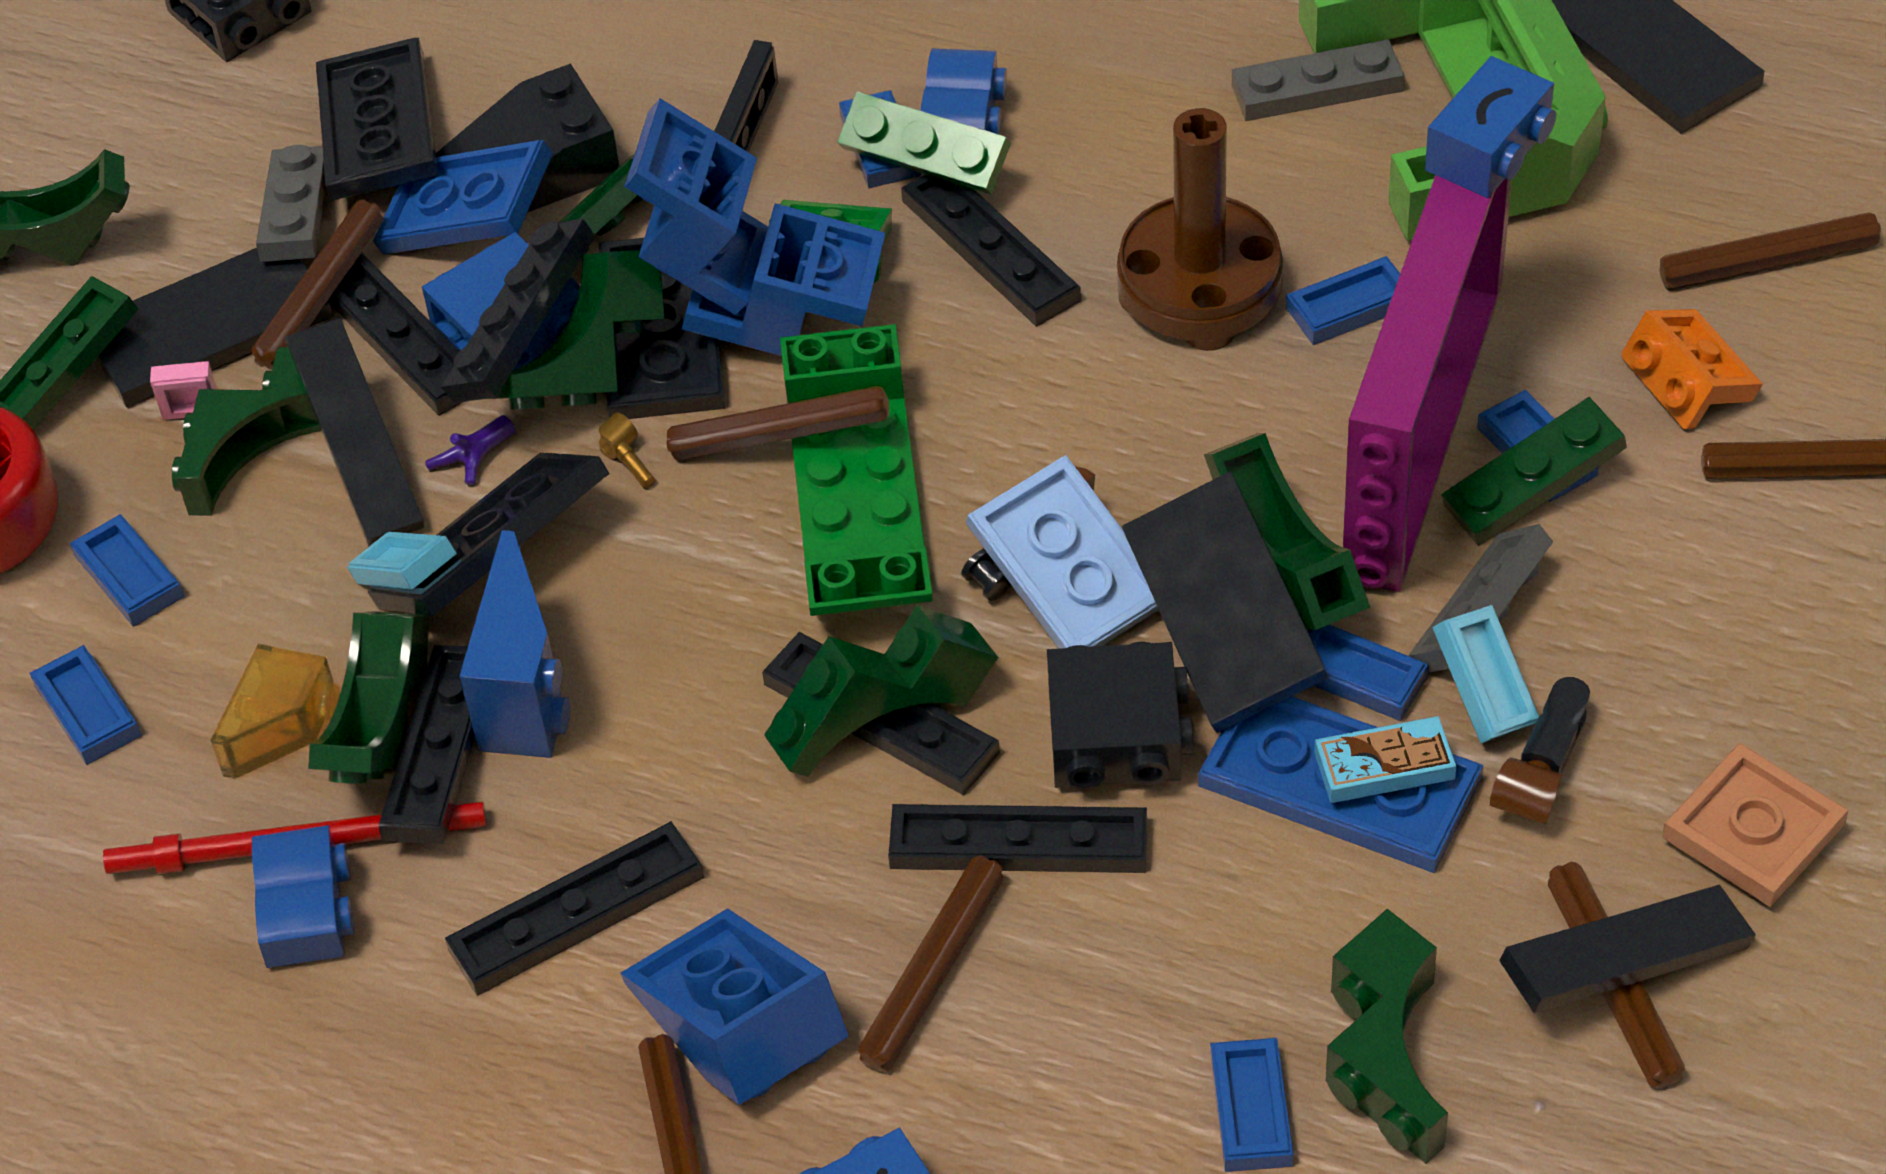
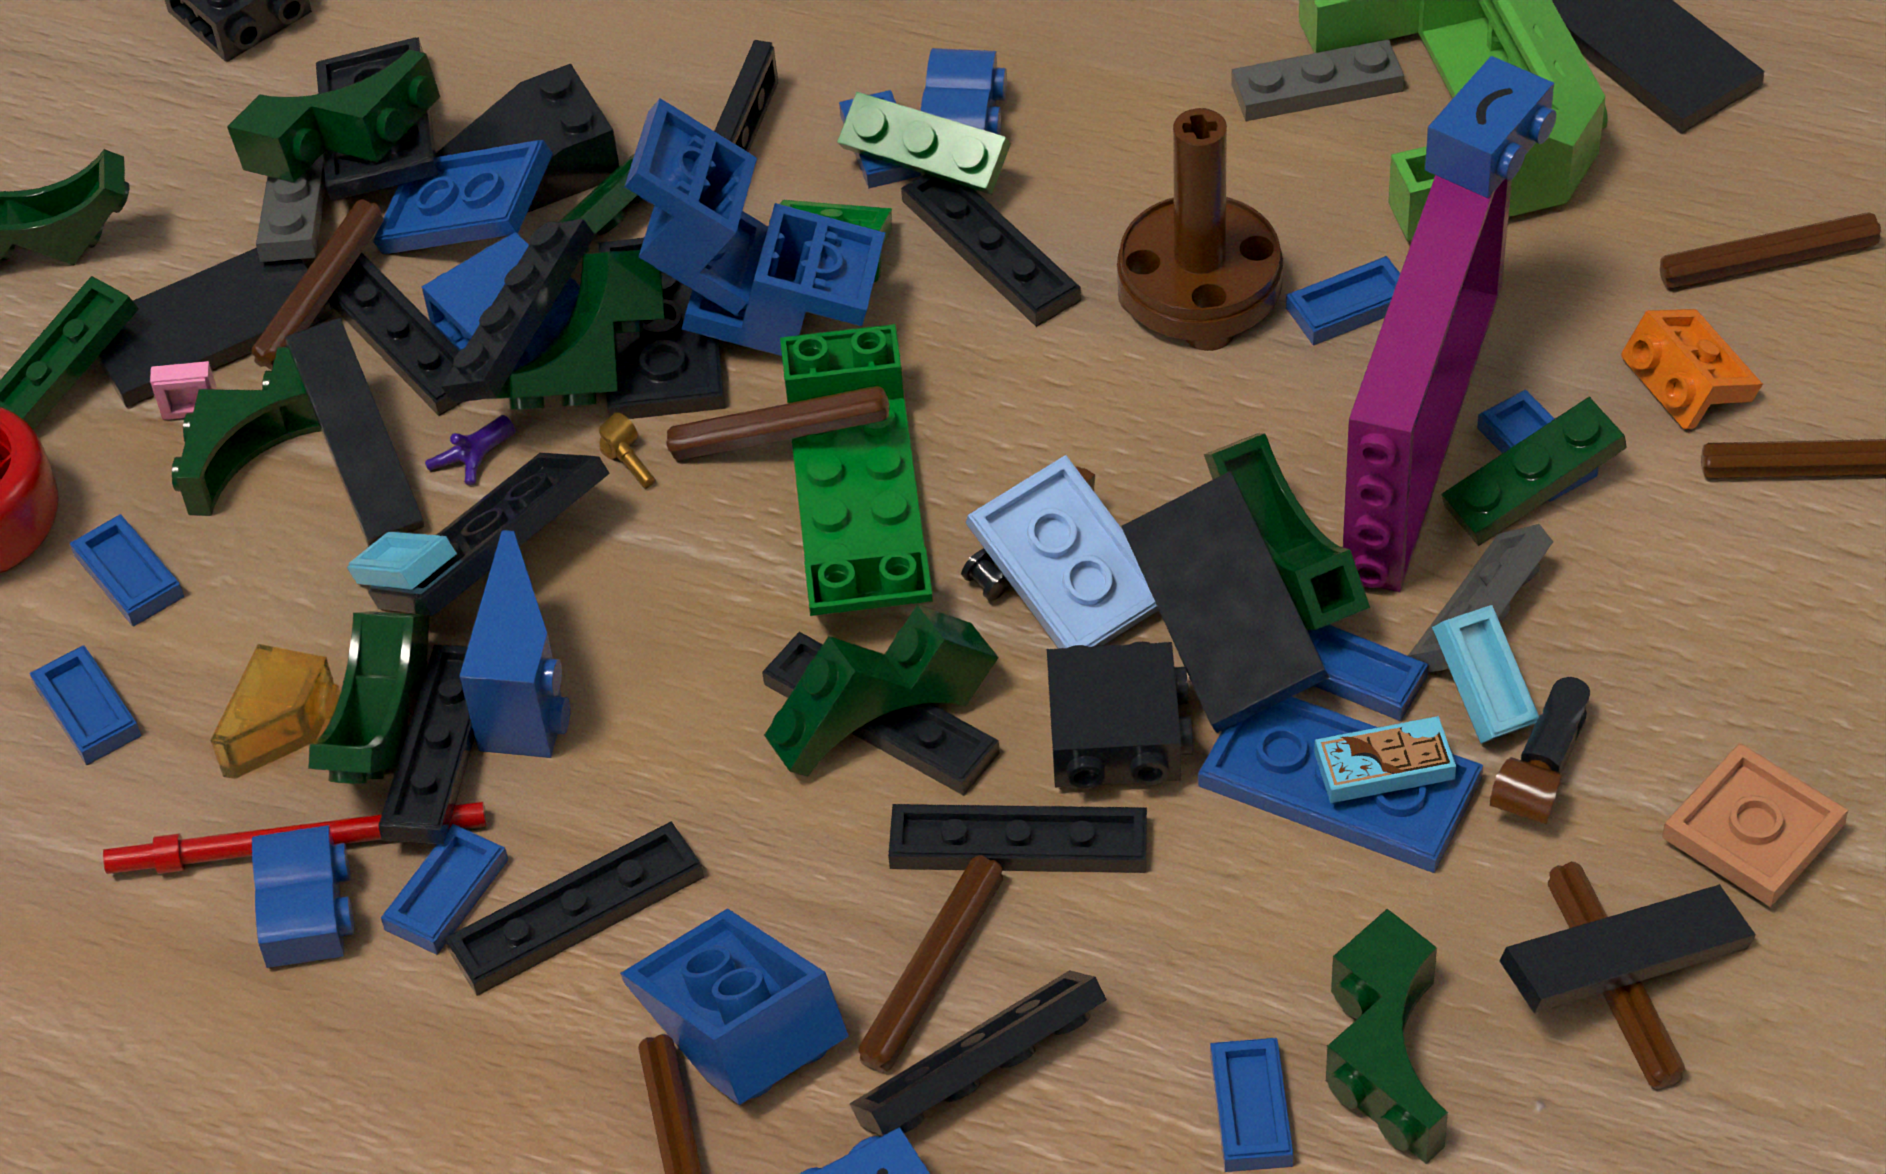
(361, 120): none -> dark green arch
(444, 889): none -> blue tile
(999, 1041): none -> black plate

